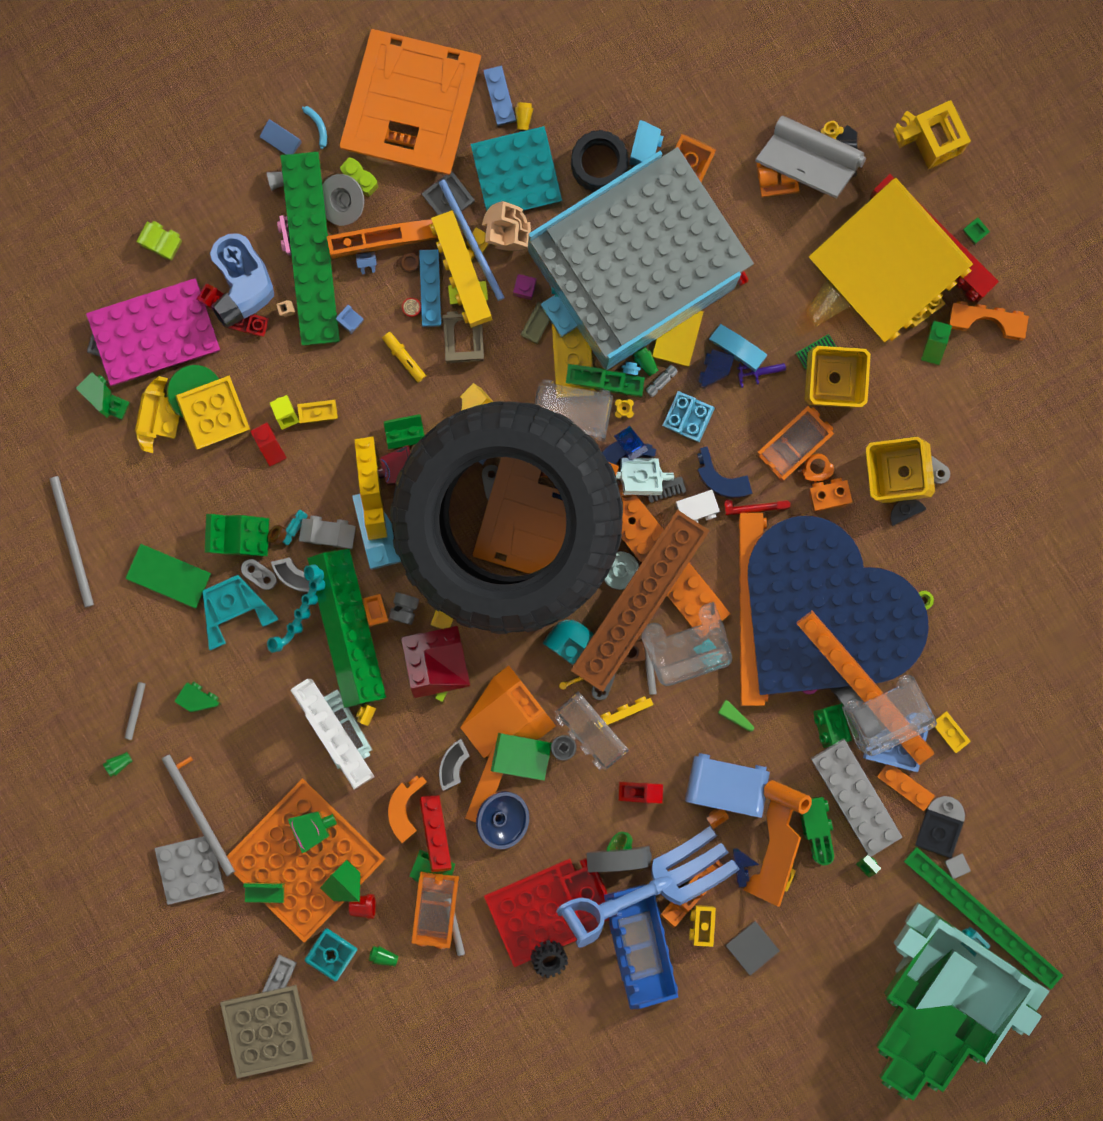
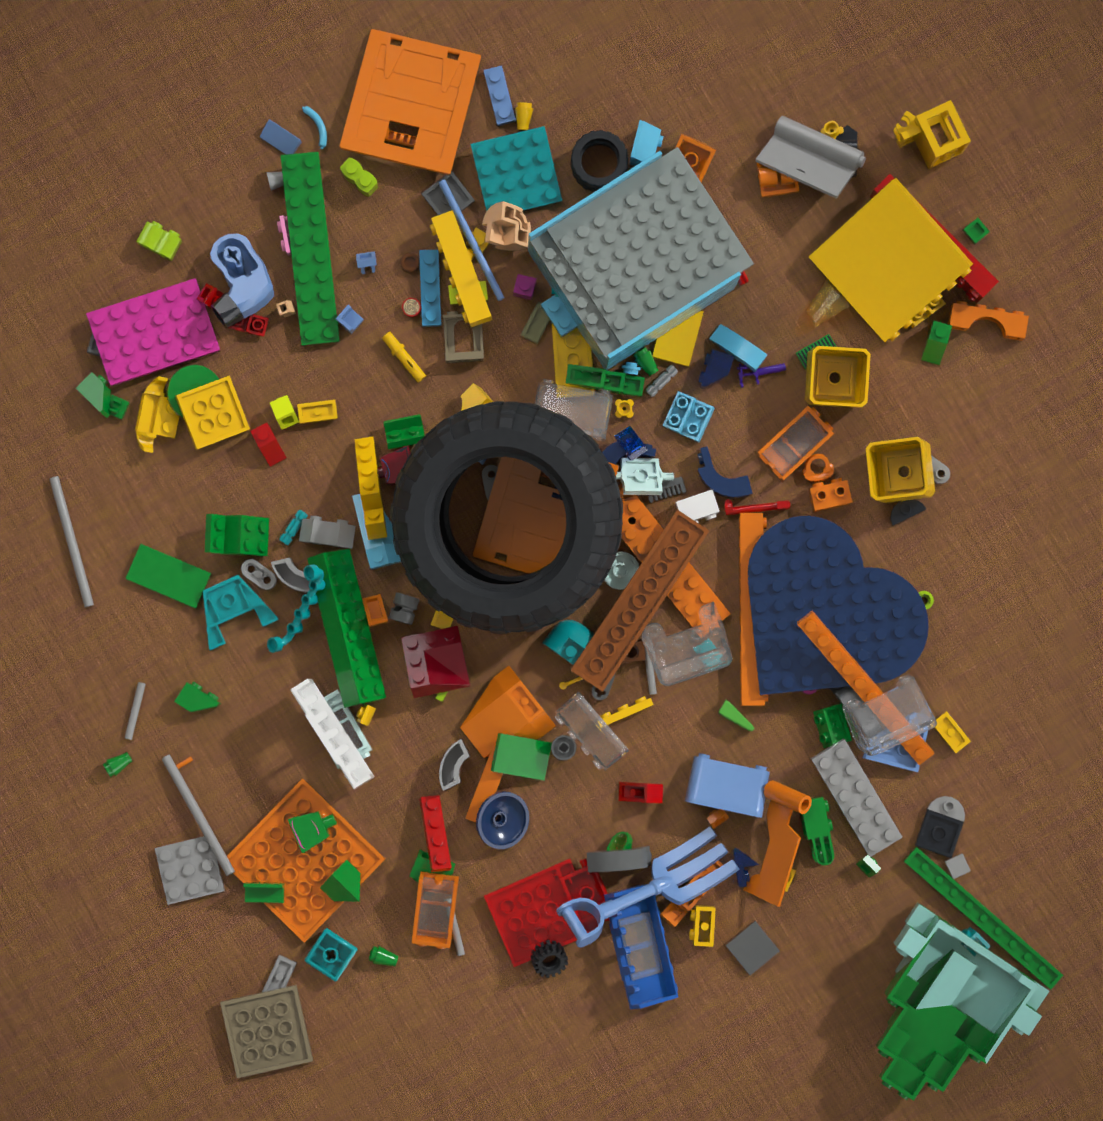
(277, 534): reddish brown tile -> none
(342, 199): light grey hat -> none
(365, 908): red piece -> none
(379, 238): orange slope -> none
(397, 813): orange arch -> none
(906, 786): orange plate -> none

